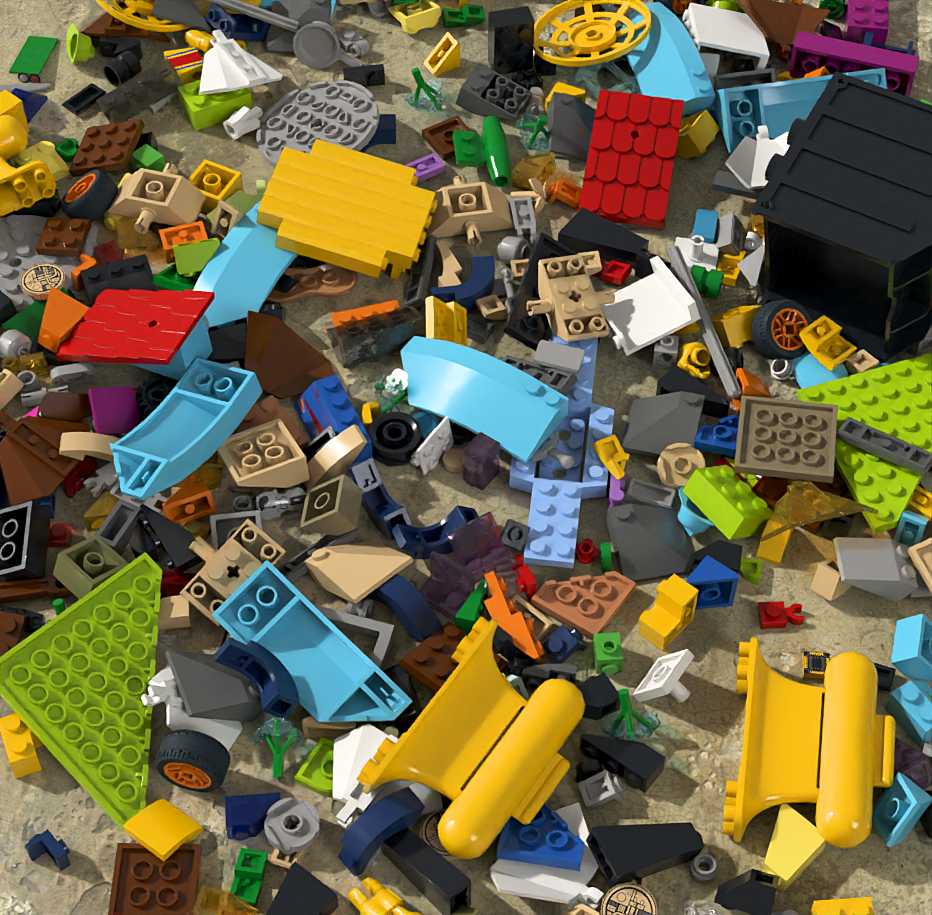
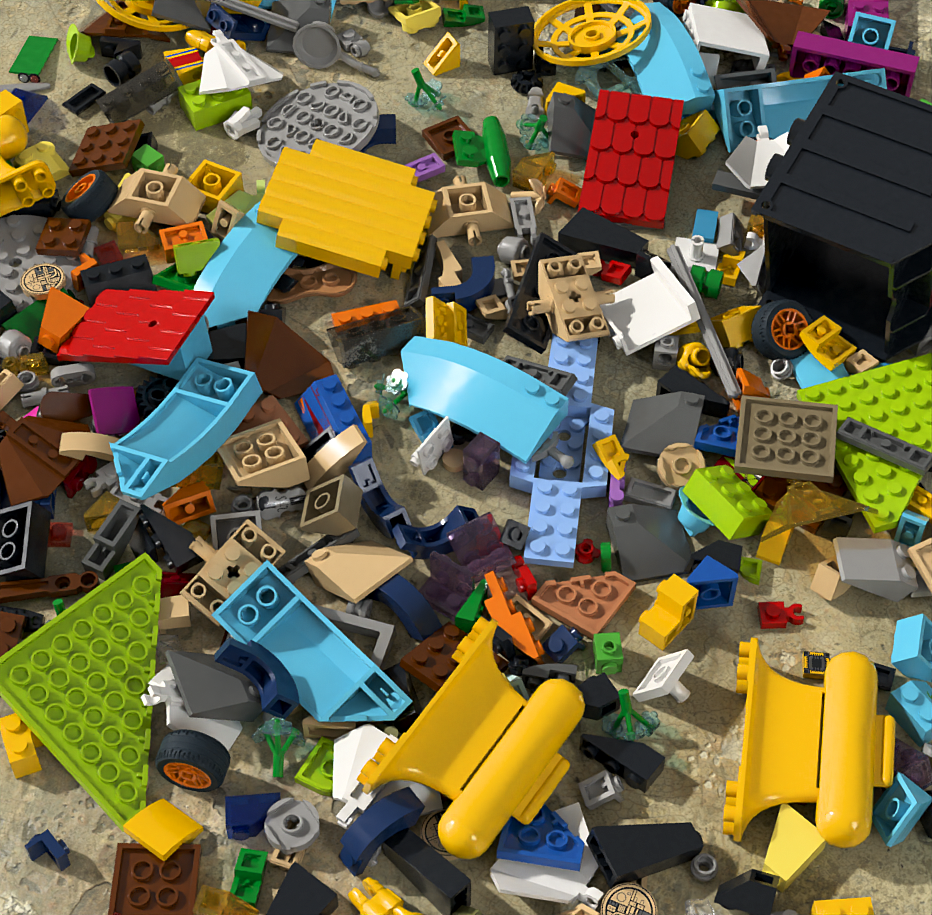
(67, 149): green tile -> none
(87, 565): olive slope -> none
(365, 75): black slope -> none
(394, 438): black wheel -> none
(492, 94): dark grey slope -> none
(559, 356): light grey slope -> none
(588, 769): black tile -> none
(872, 30): none -> medium azure slope

